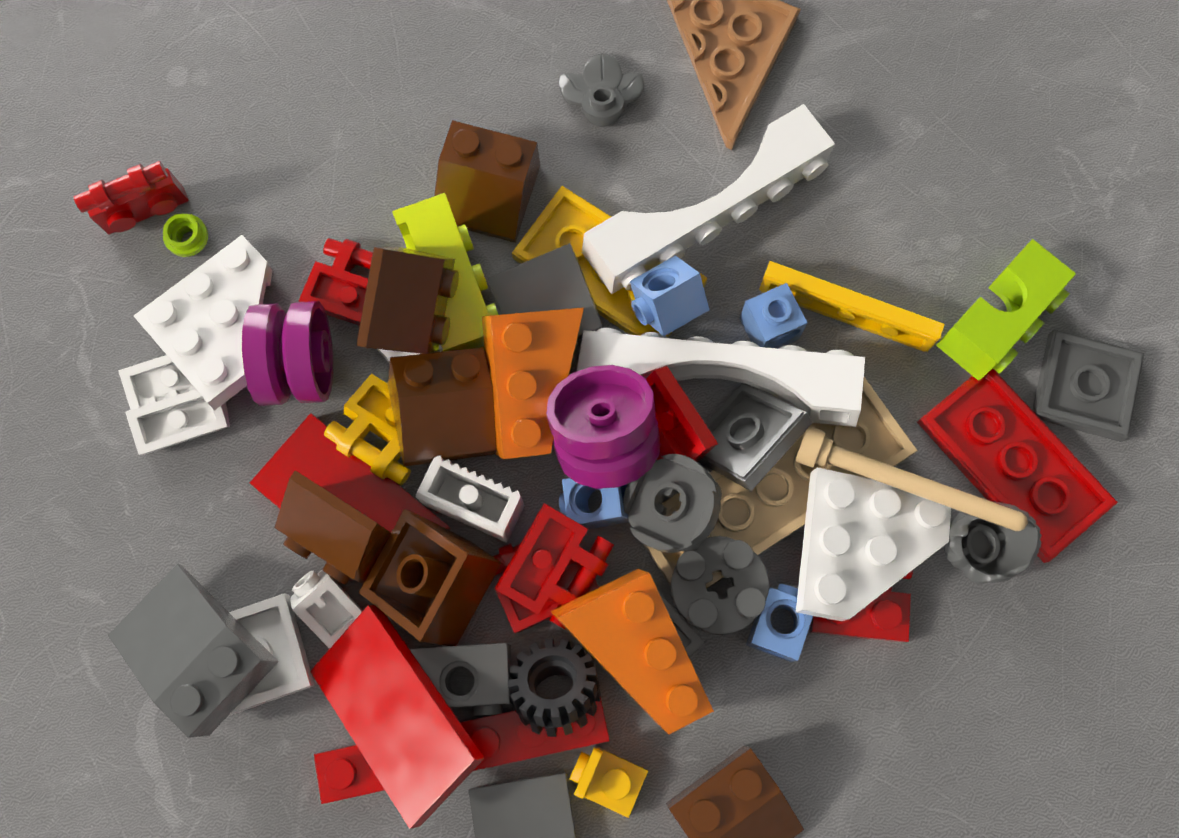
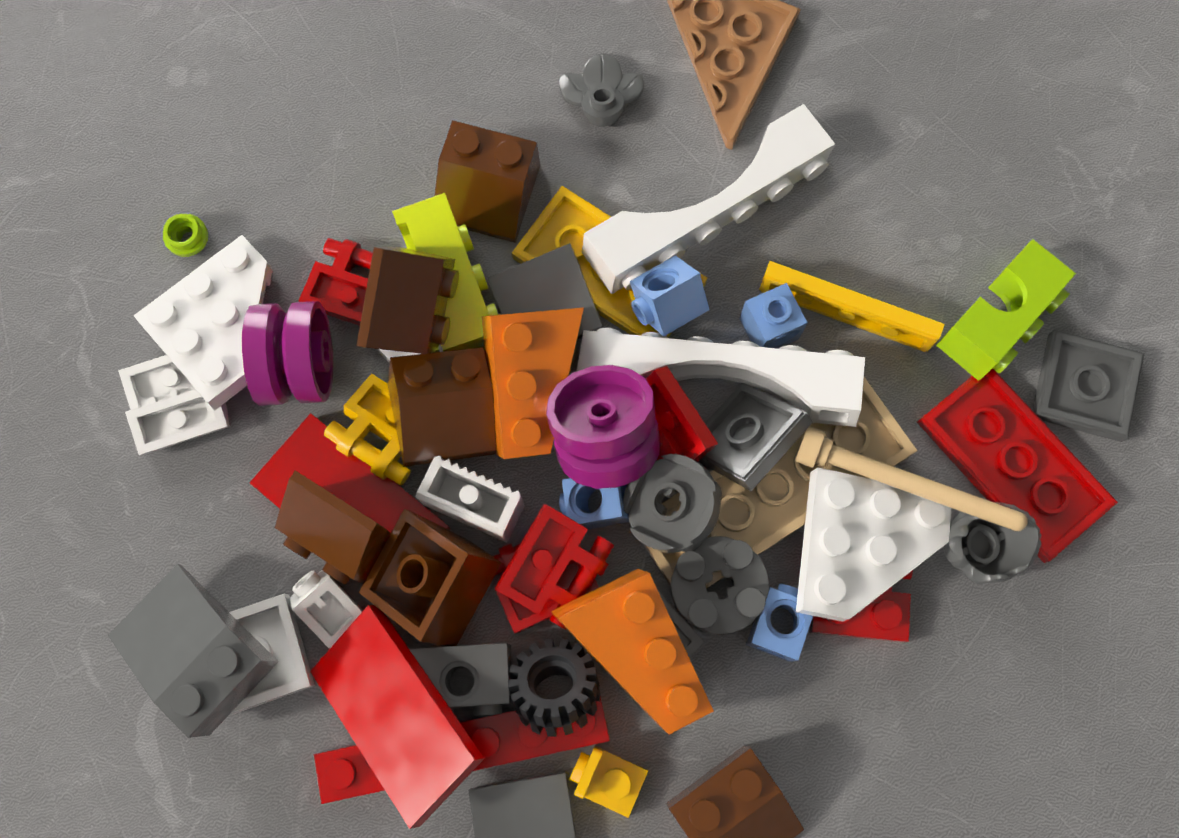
(132, 198): red plate -> none

